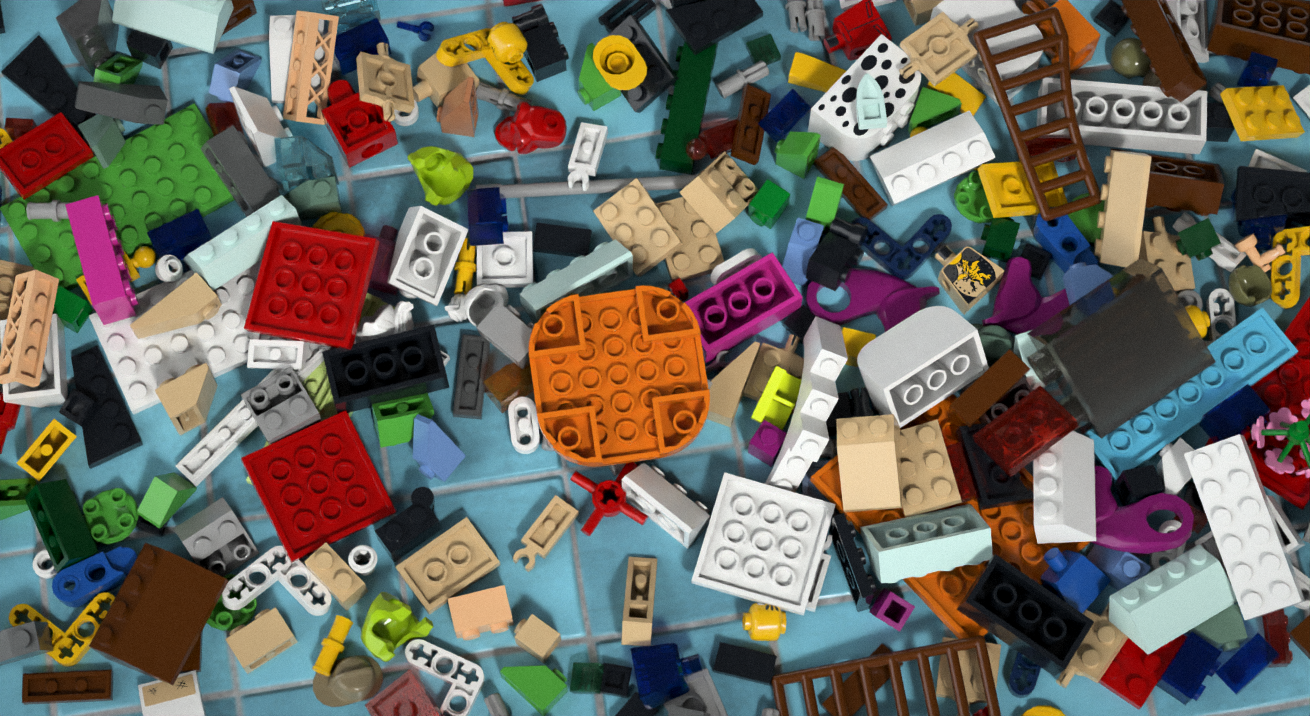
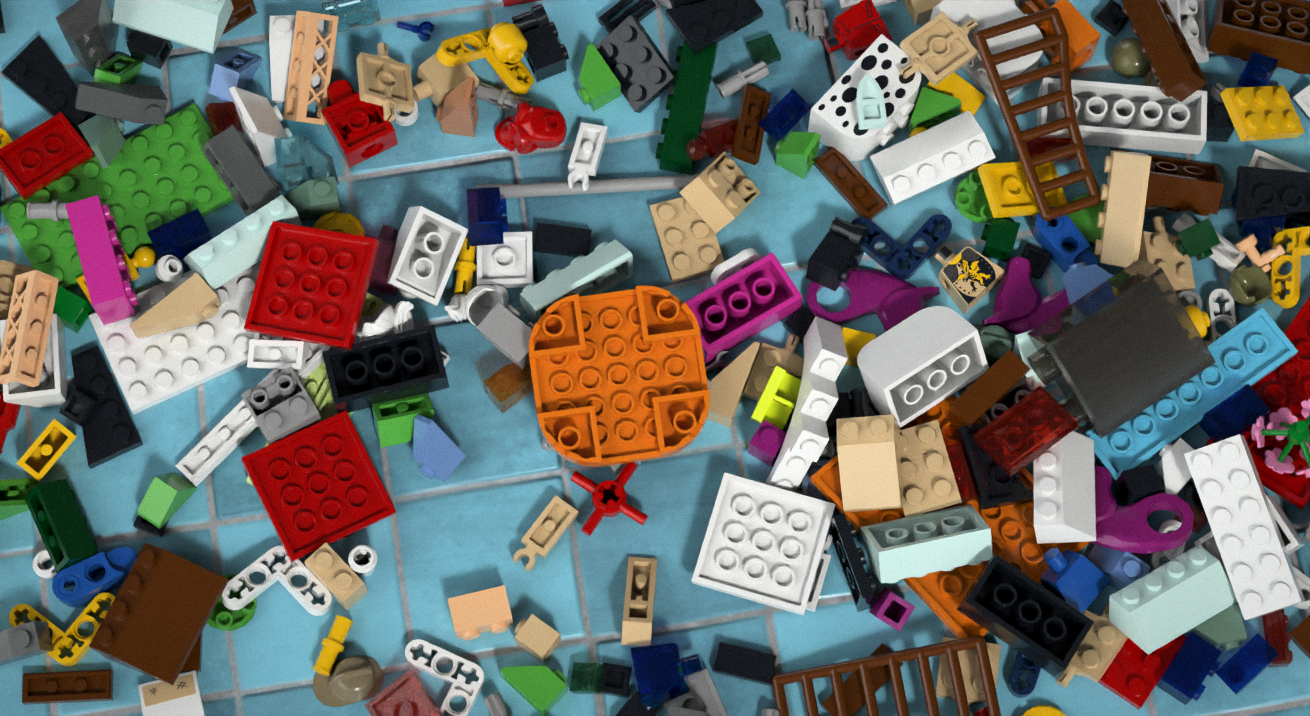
(17, 127): clear red plate -> none
(111, 516): bright green dish -> none
(188, 397): tan slope -> none
(216, 539): light grey slope -> none
(260, 639): tan brick -> none
(356, 40): clear blue brick -> none
(391, 625): lime piece -> none
(410, 526): black hinge -> none
(442, 174): lime piece -> none
(447, 565): tan plate -> none
(471, 374): dark grey tile -> none
(524, 426): white plate -> none
(619, 62): yellow piece -> none
(639, 226): tan plate -> none
(666, 504): white slope -> none
(678, 289): red piece -> none
(764, 622): yellow head -> none
(768, 204): green brick -> none
(802, 244): medium blue slope -> none
(813, 73): yellow slope -> none
(825, 202): bright green slope -> none

